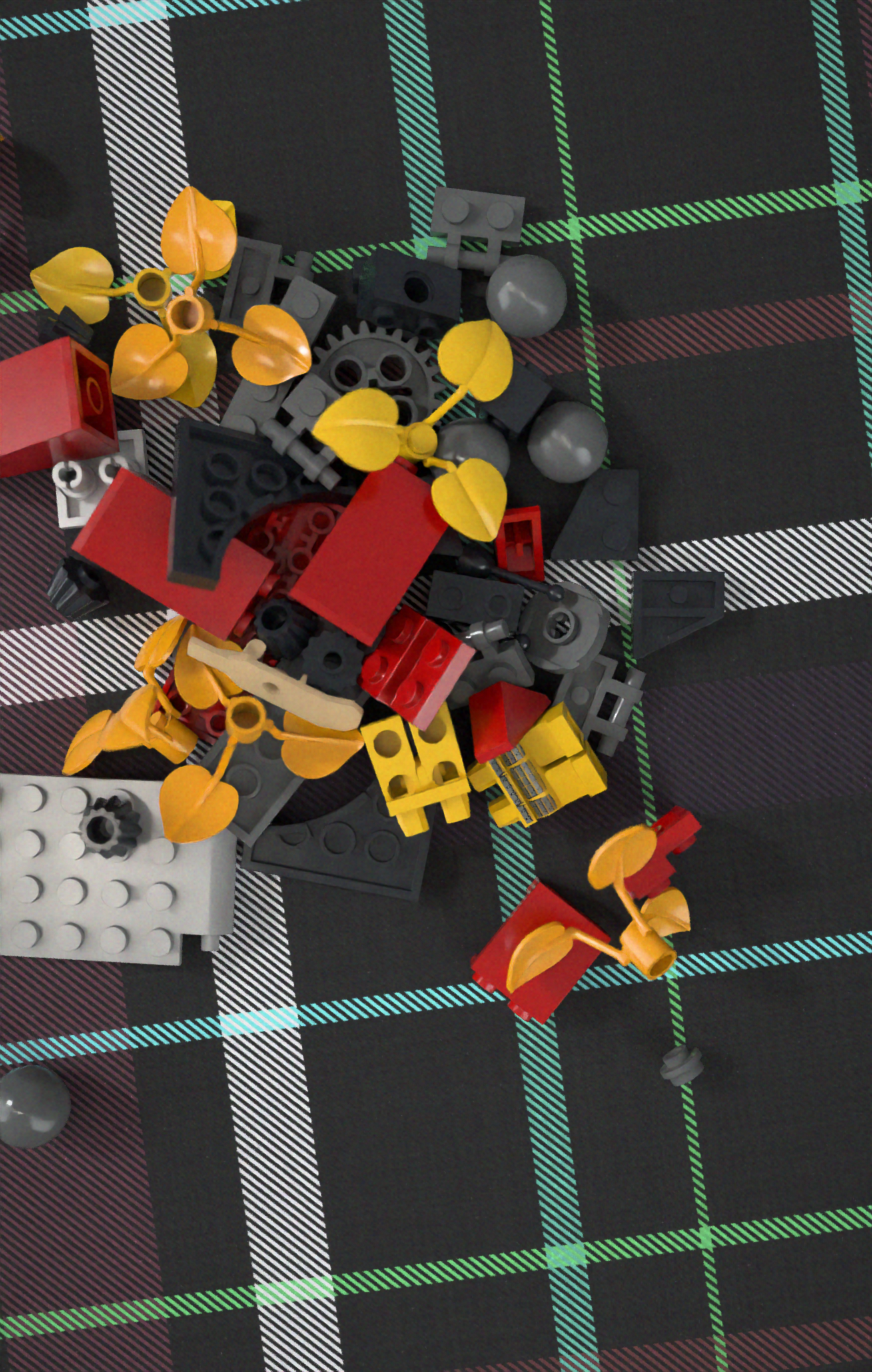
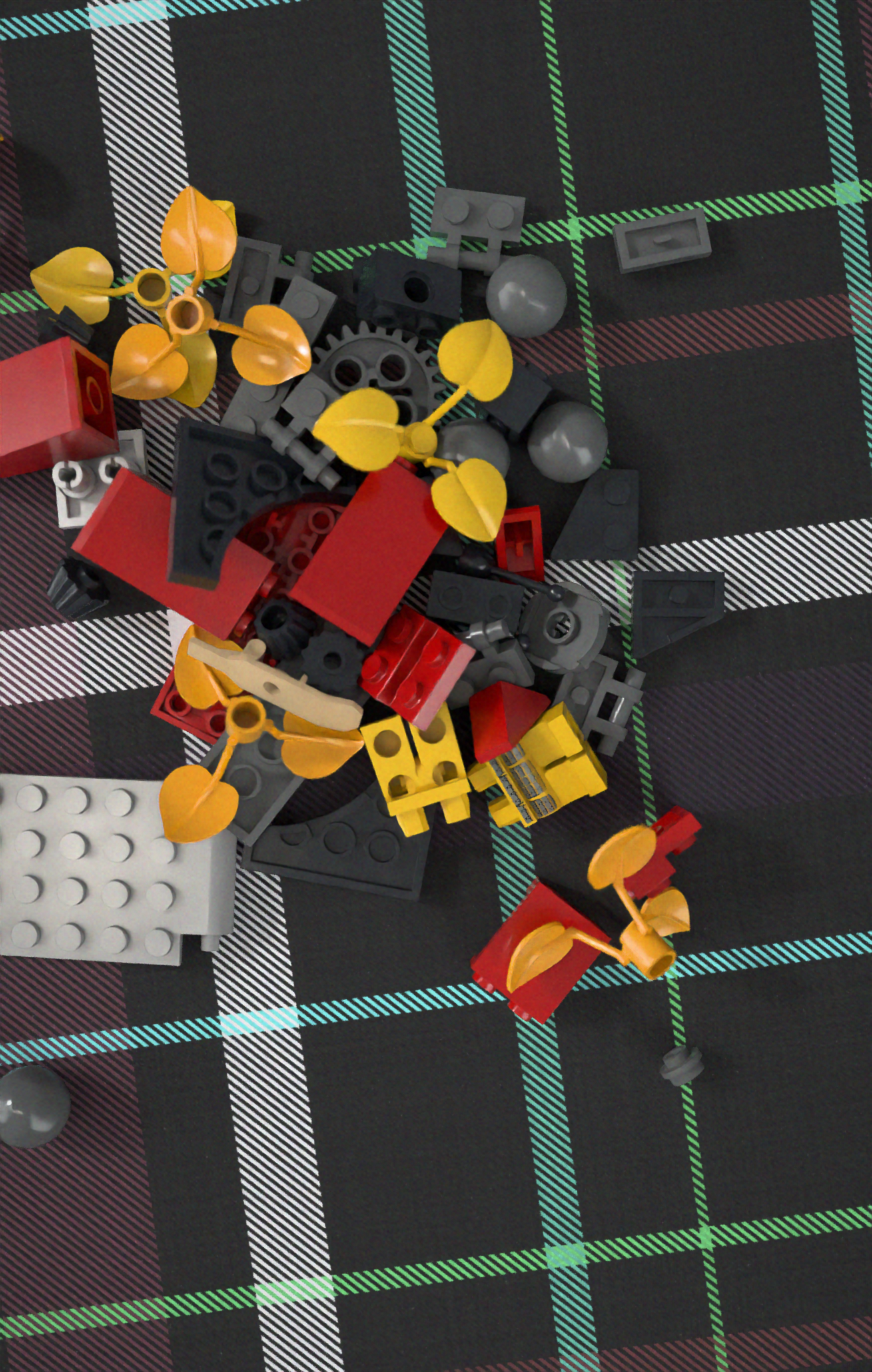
(124, 822): black piece -> none
(134, 722): light orange plant -> none
(661, 240): none -> dark grey plate

